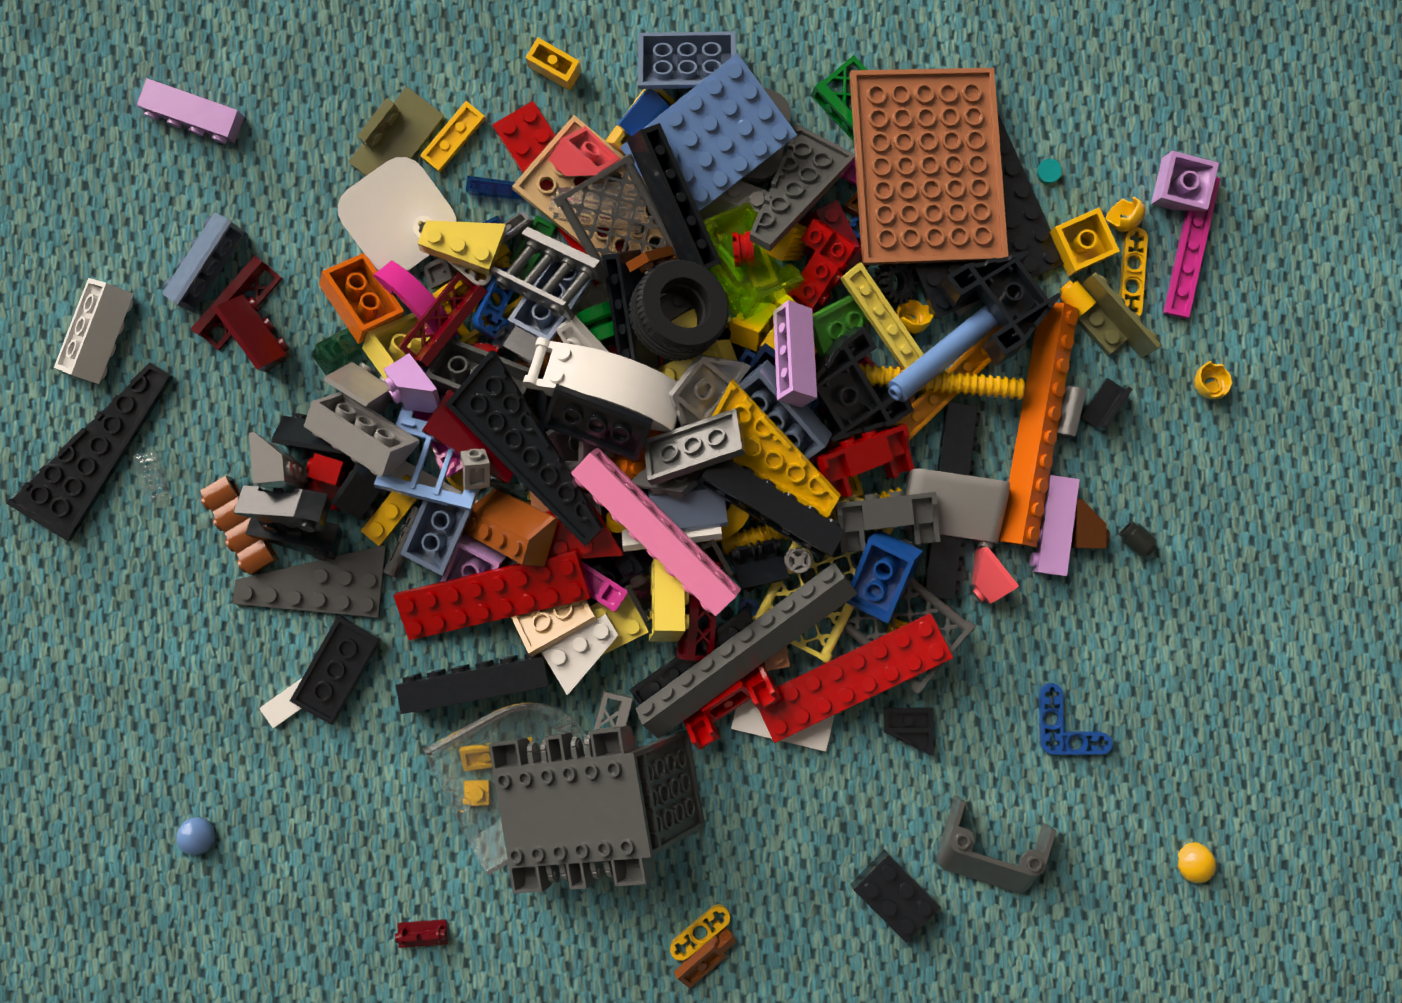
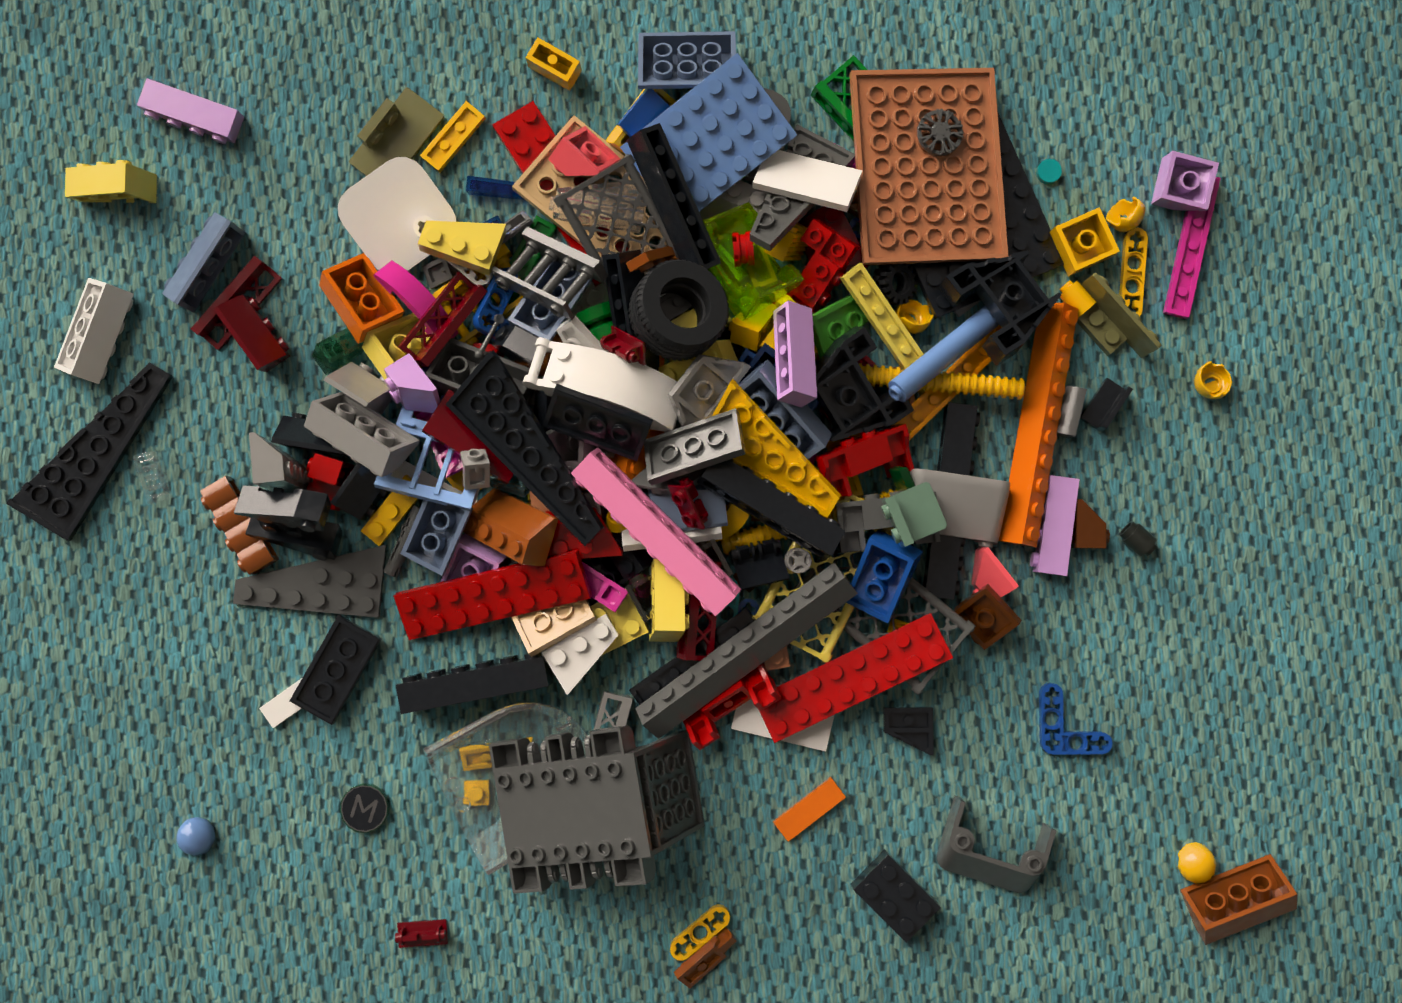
(110, 182): none -> light yellow wedge
(364, 808): none -> black tile
(498, 319): none -> dark grey hinge
(624, 346): none -> dark red hinge
(692, 512): none -> dark red hinge
(808, 180): none -> white tile
(809, 809): none -> orange tile
(901, 478): none -> dark green tile
(913, 514): none -> sand green bracket
(940, 132): none -> dark grey wheel
(989, 614): none -> reddish brown plate
(1239, 899): none -> dark orange slope

